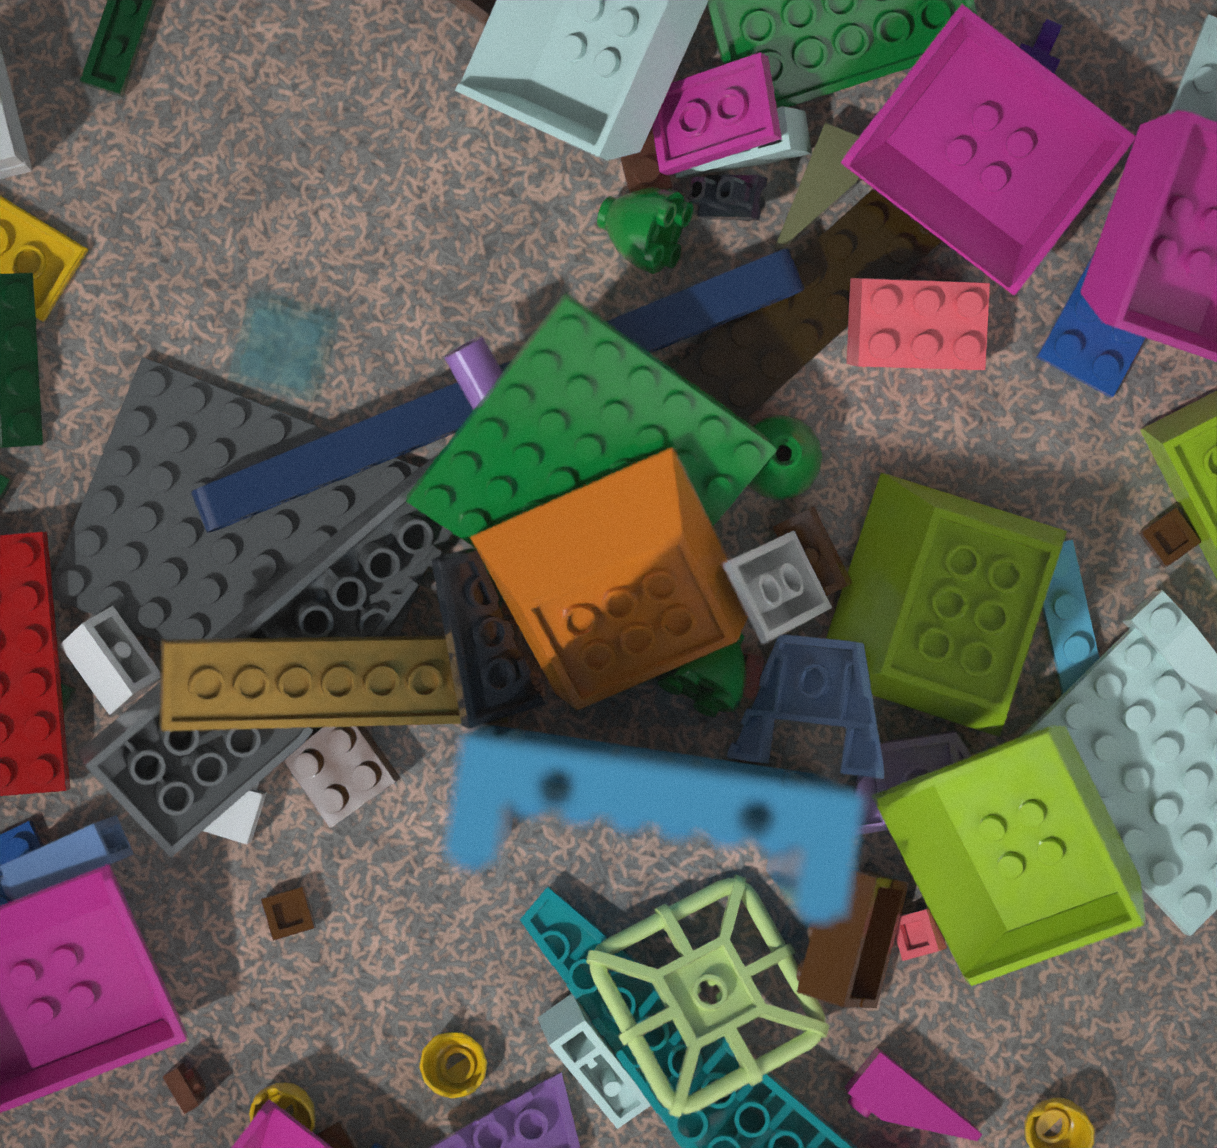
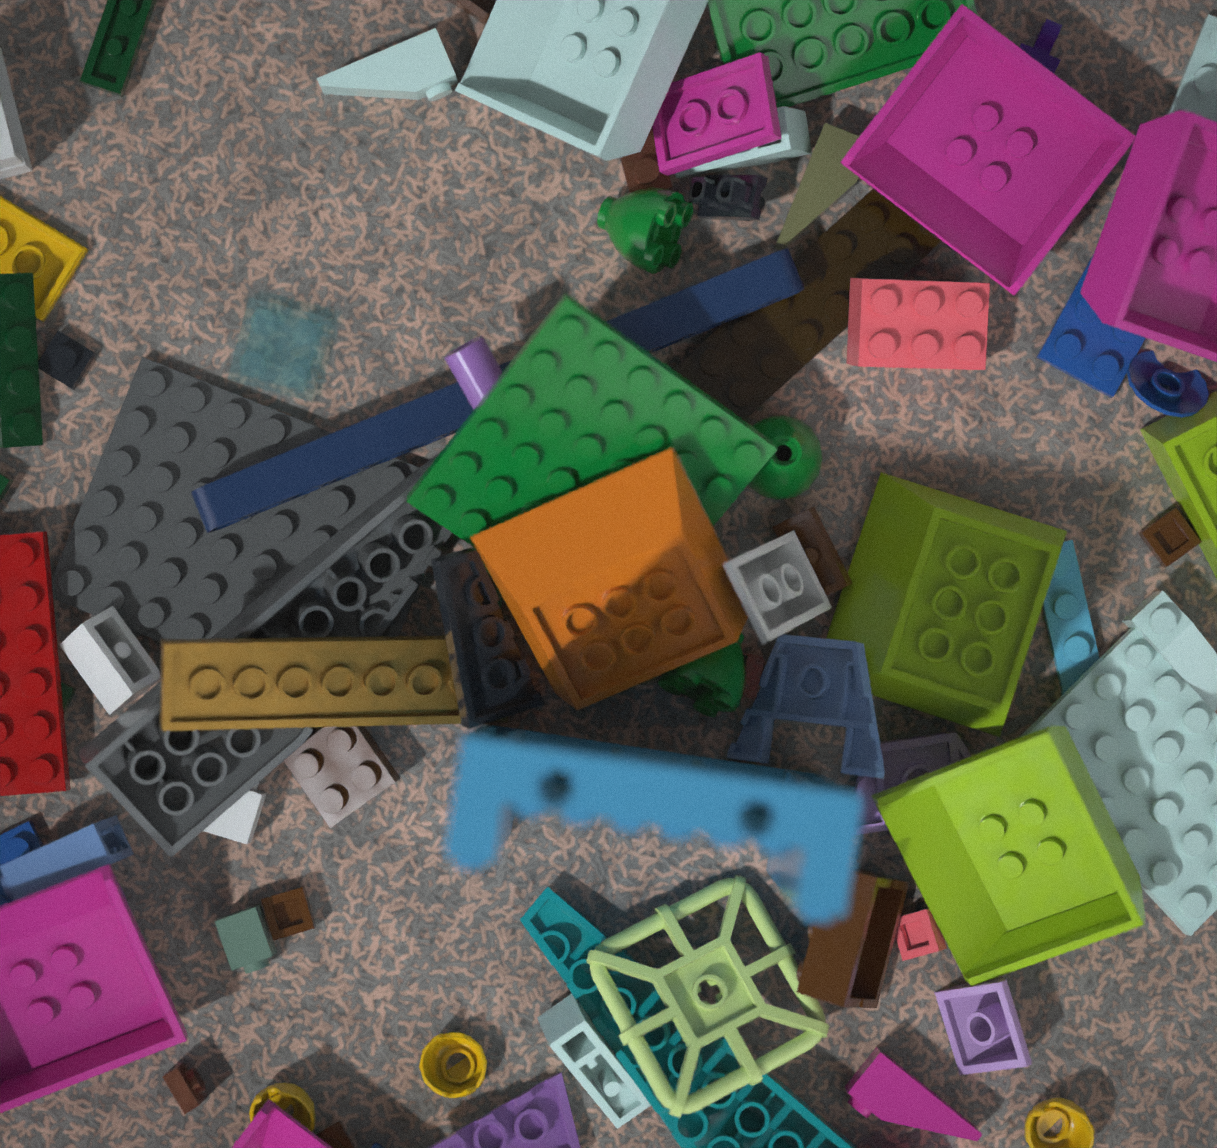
(65, 360): none -> black plate
(246, 939): none -> sand green brick
(402, 71): none -> light aqua slope
(983, 1027): none -> lavender slope
(1178, 399): none -> blue dish

